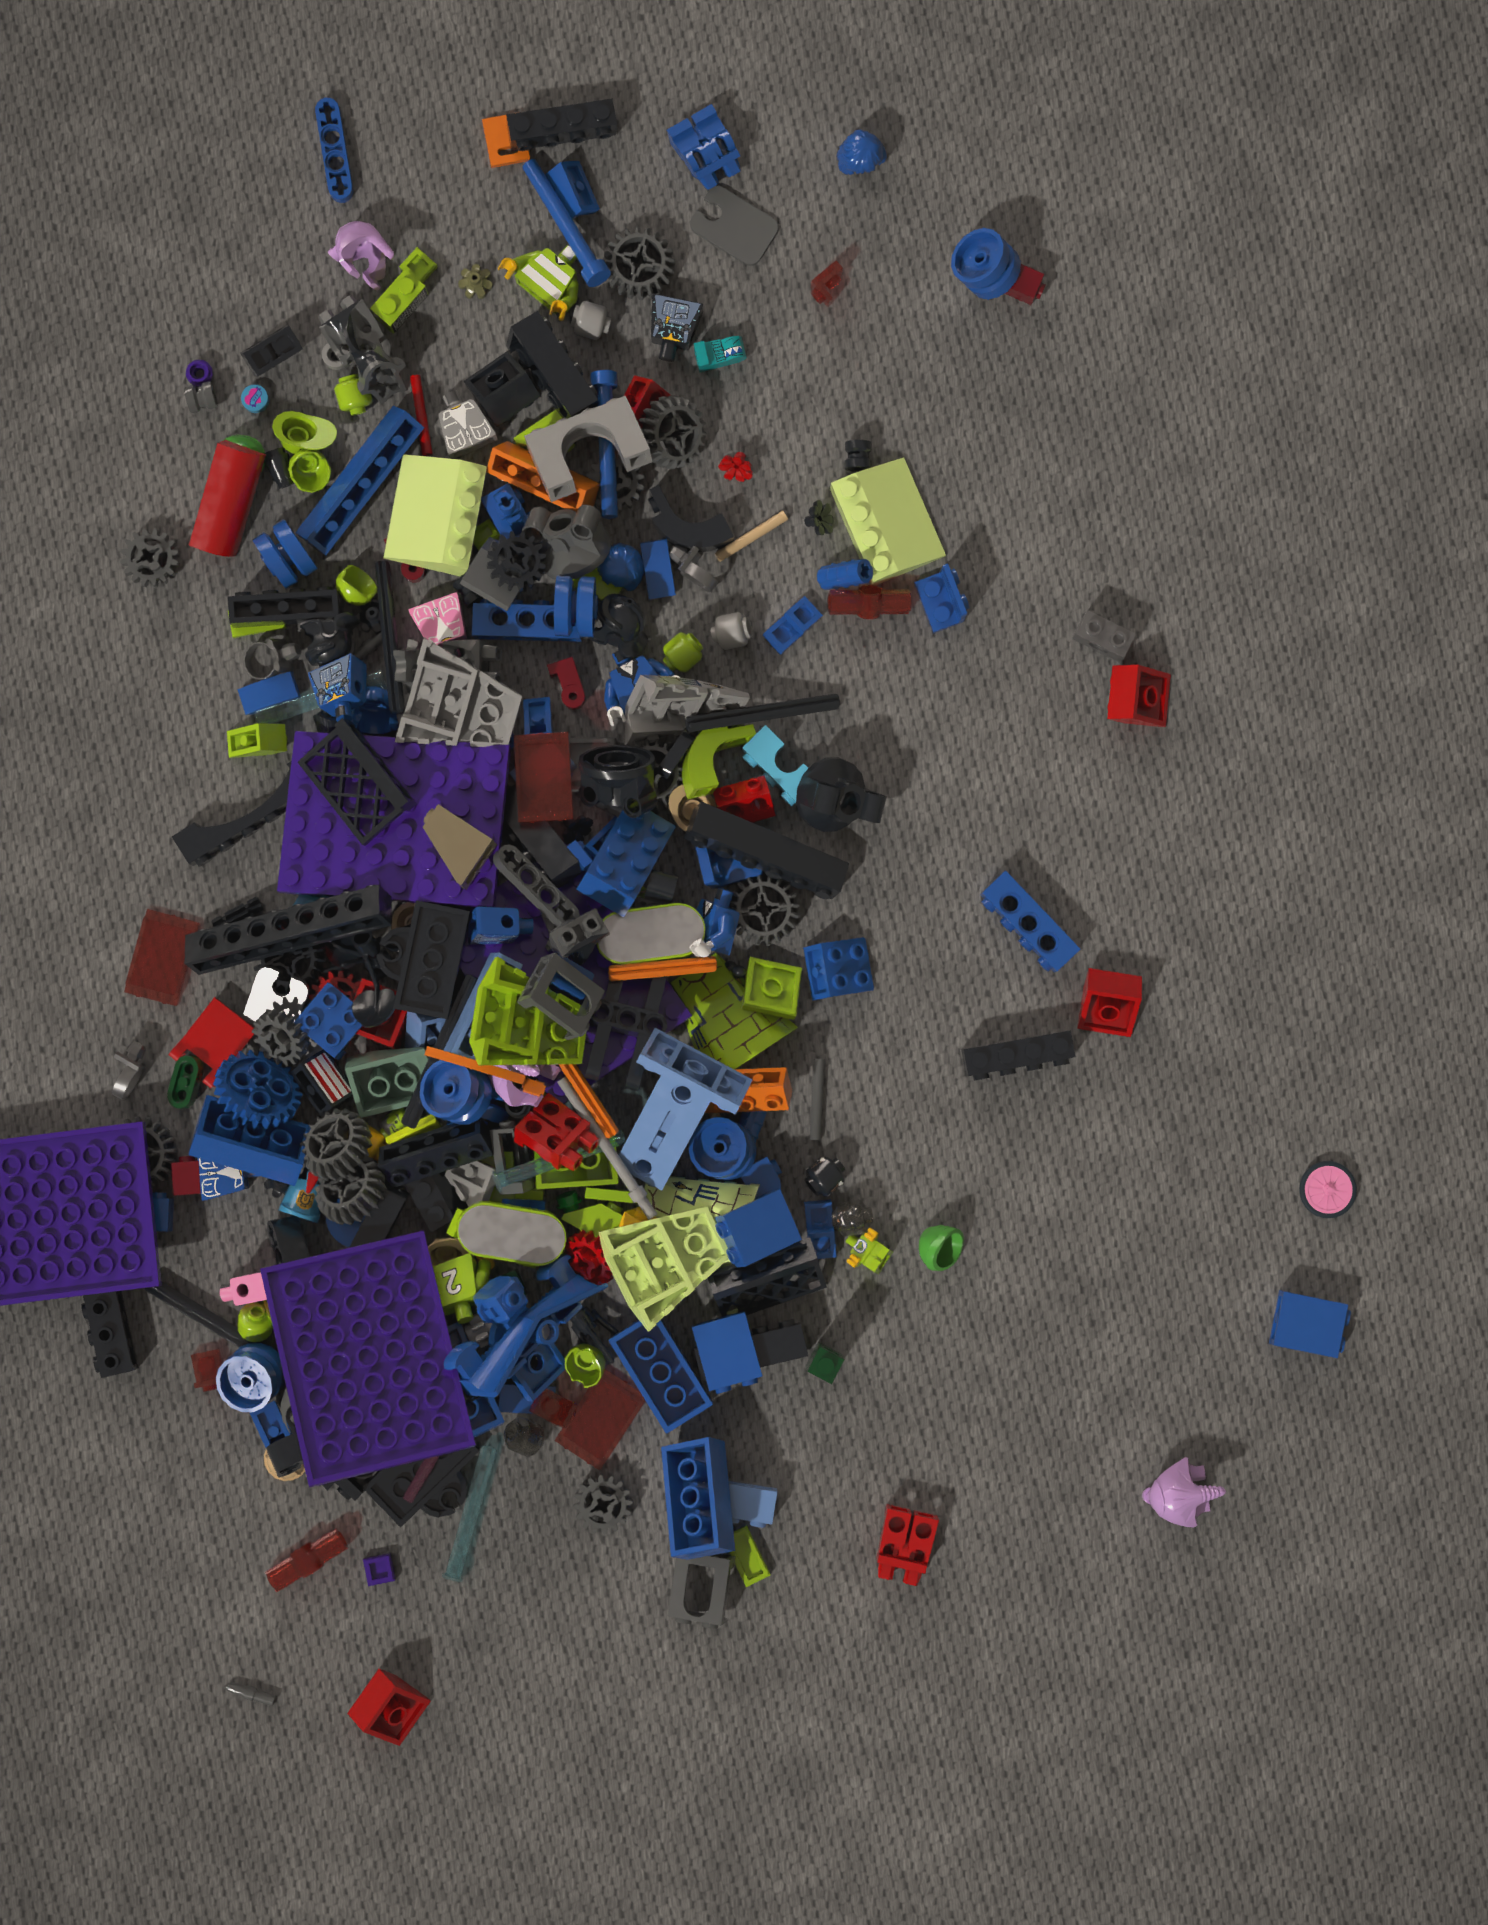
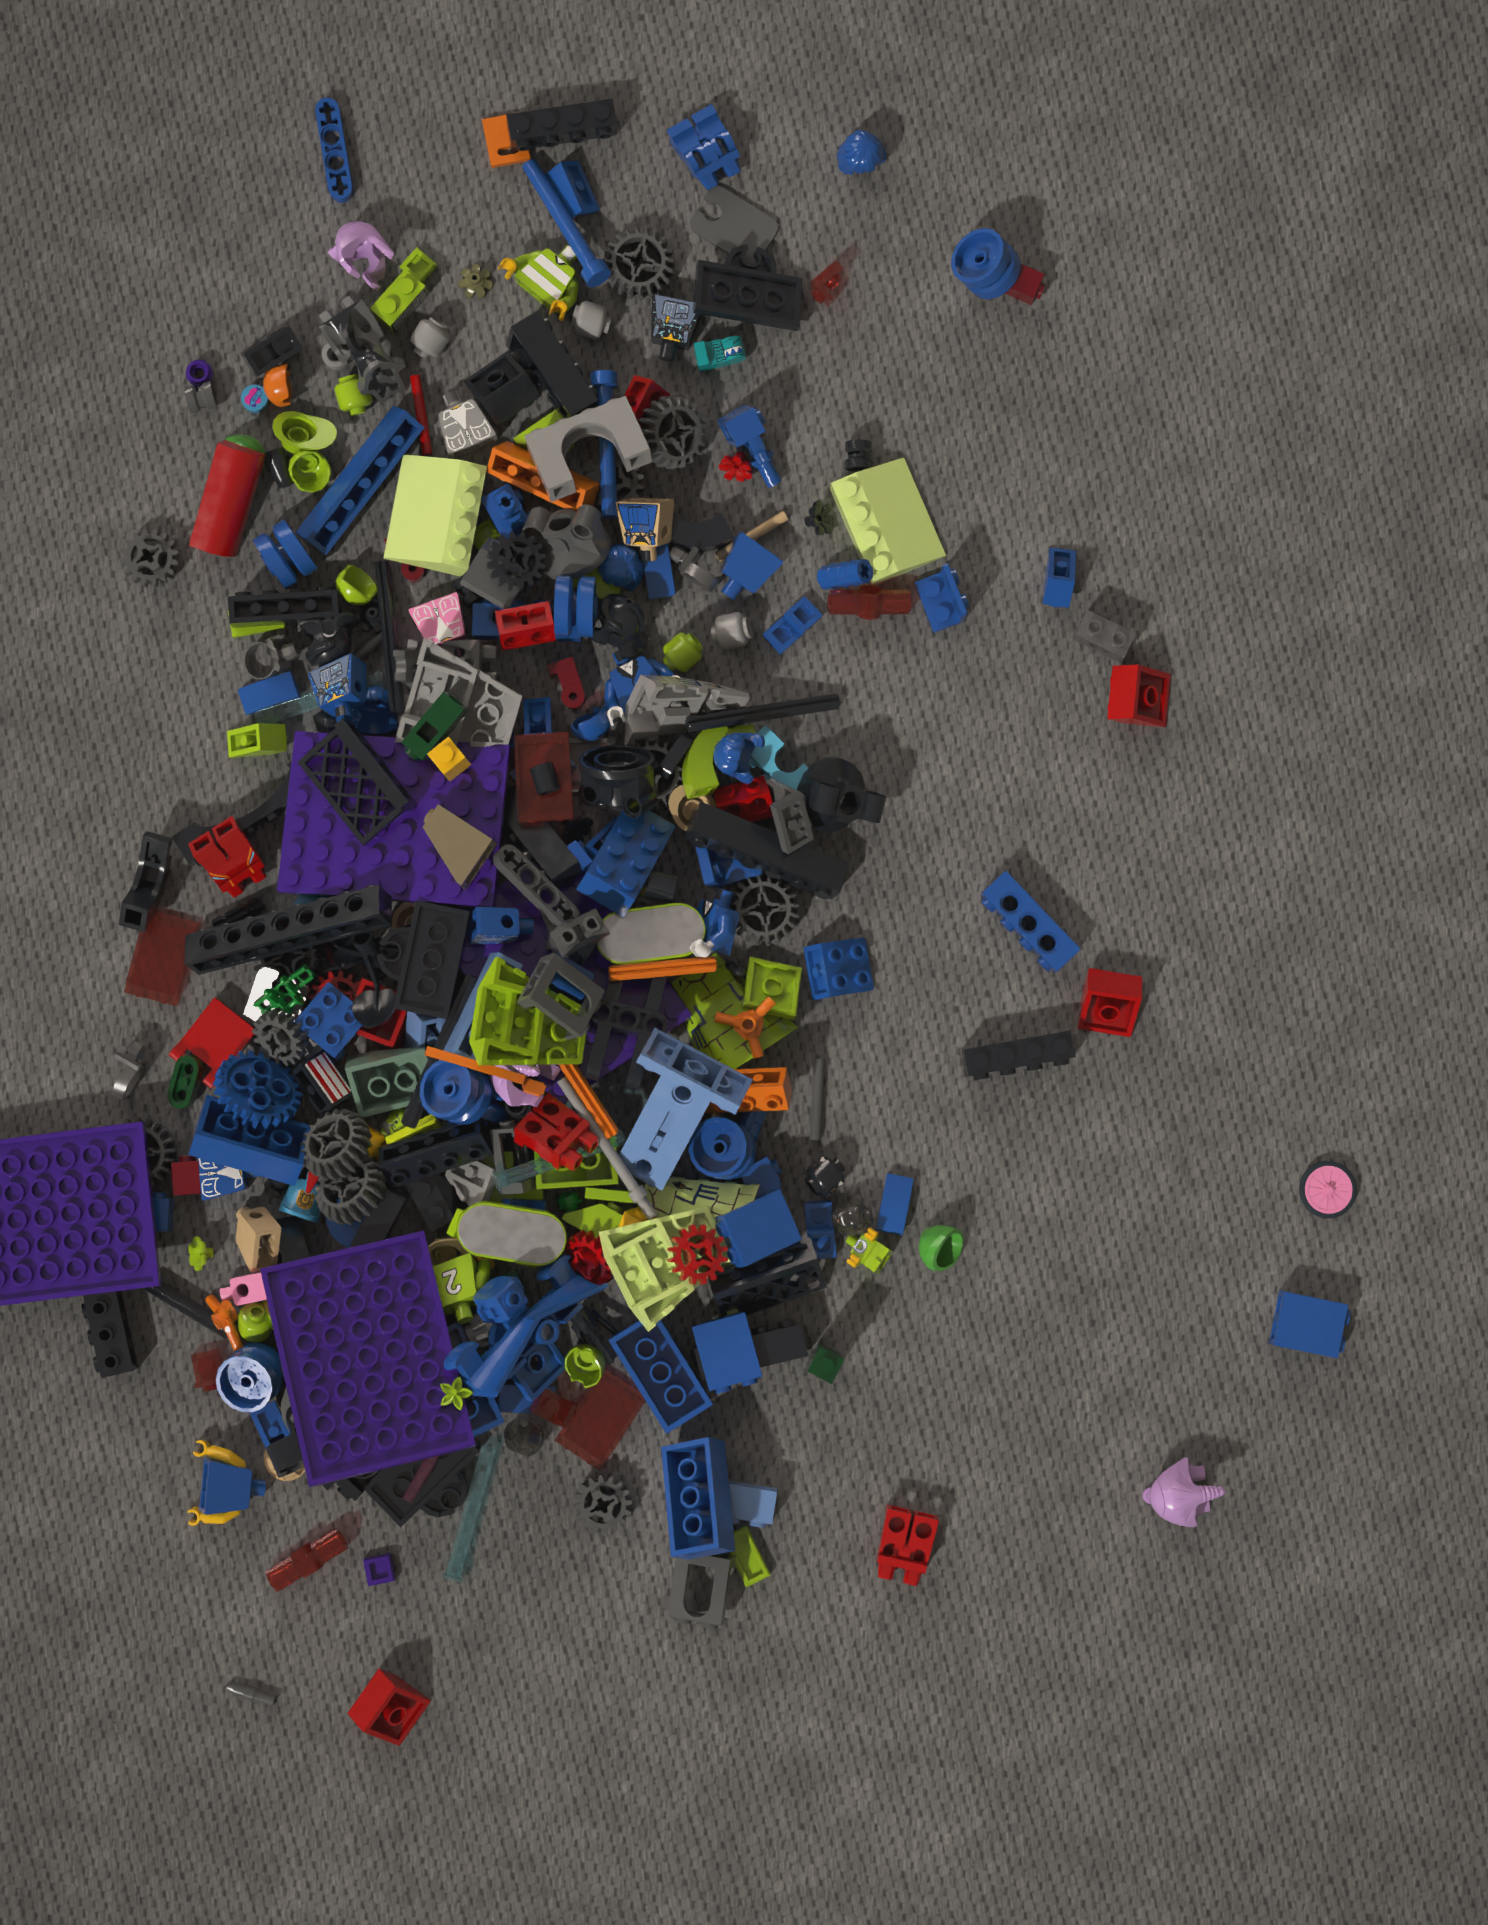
(149, 882): none -> black arch
(199, 1253): none -> lime plant
(224, 1317): none -> orange piece
(224, 1486): none -> blue torso
(231, 866): none -> red hips
(258, 1237): none -> tan torso
(276, 1001): none -> green piece
(277, 385): none -> orange hair
(430, 338): none -> light grey head
(434, 726): none -> dark green brick
(449, 759): none -> yellow brick
(455, 1393): none -> lime plant
(525, 625): none -> red brick
(545, 778): none -> black beam
(591, 726): none -> blue hair
(646, 524): none -> torso
(673, 718): none -> light grey tile
(690, 1264): none -> red gear
(734, 752): none -> blue hair
(744, 428): none -> blue brick
(747, 566): none -> blue torso
(748, 290): none -> black plate
(748, 1024): none -> orange piece
(789, 816): none -> dark grey bracket
(894, 1204): none -> blue slope
(1059, 577): none -> blue slope

